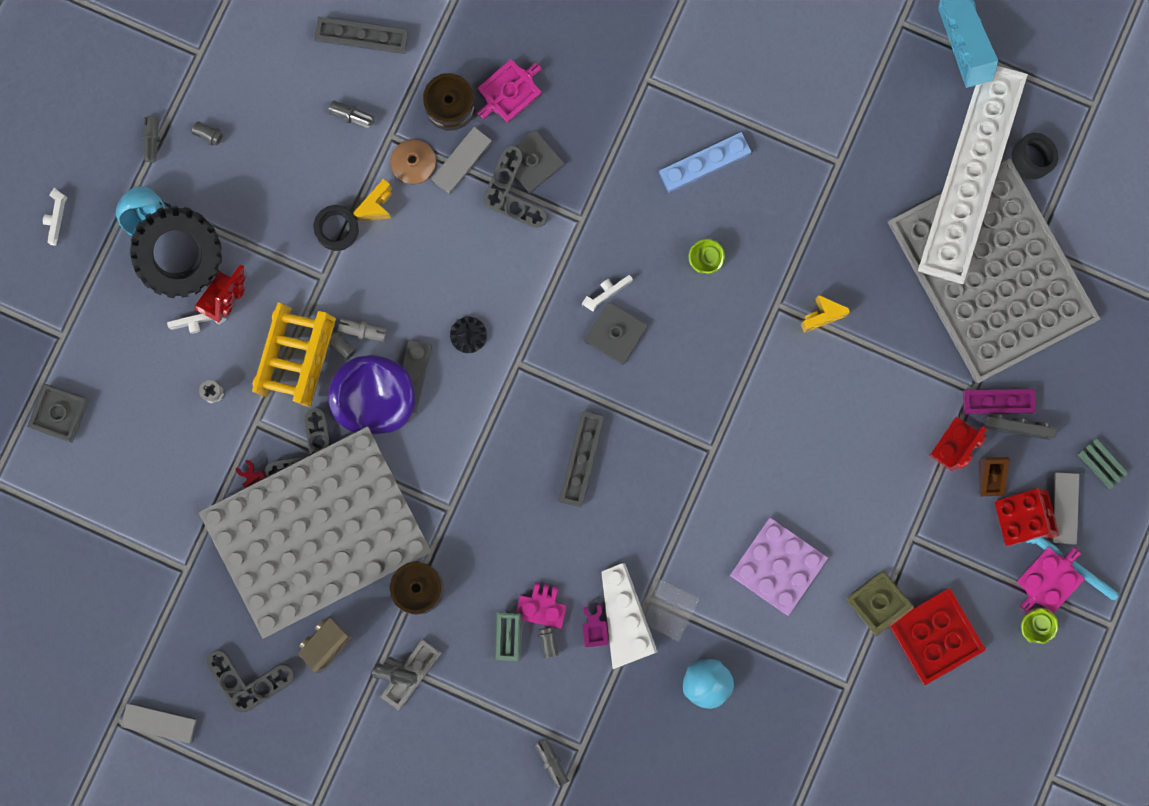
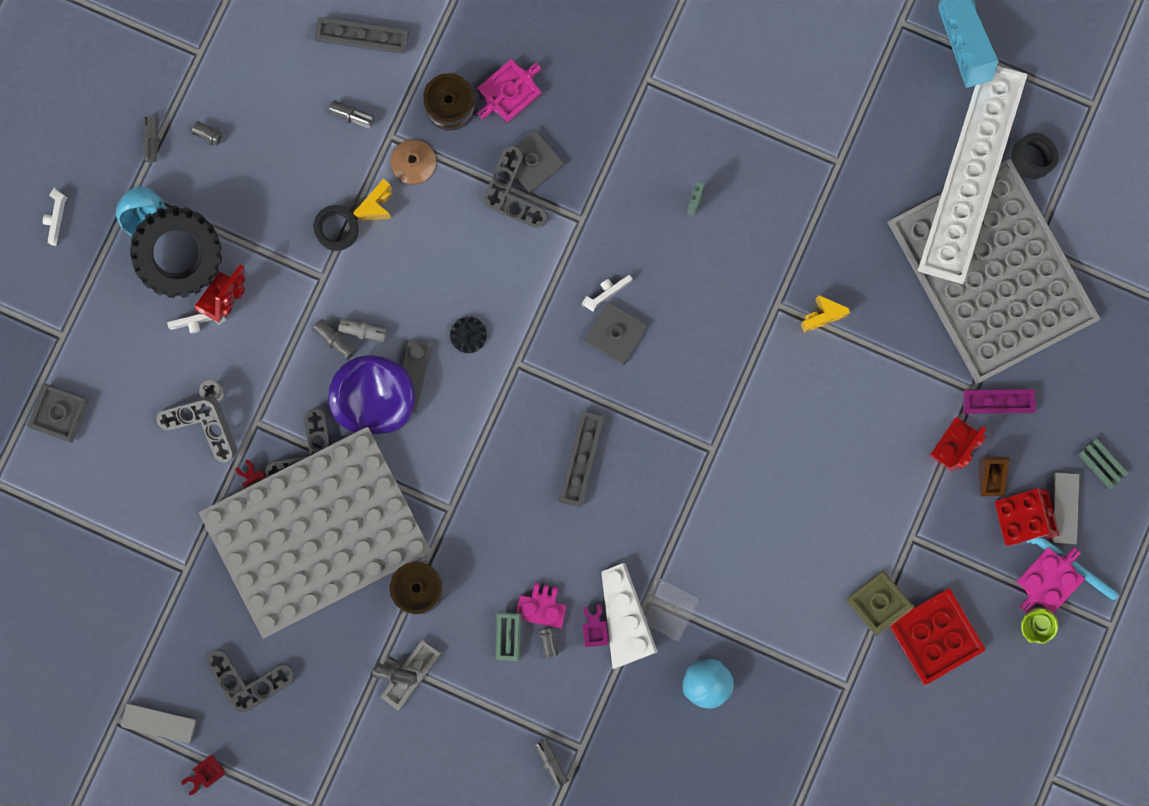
(206, 419): none -> dark grey beam
(206, 773): none -> dark red plate
(314, 358): yellow fence -> none
(324, 645): dark tan slope -> none
(461, 160): light grey tile -> none
(695, 199): none -> sand green tile
(705, 162): light blue plate -> none
(706, 256): lime hair -> none
(778, 566): lavender plate -> none
(1019, 427): dark grey plate -> none

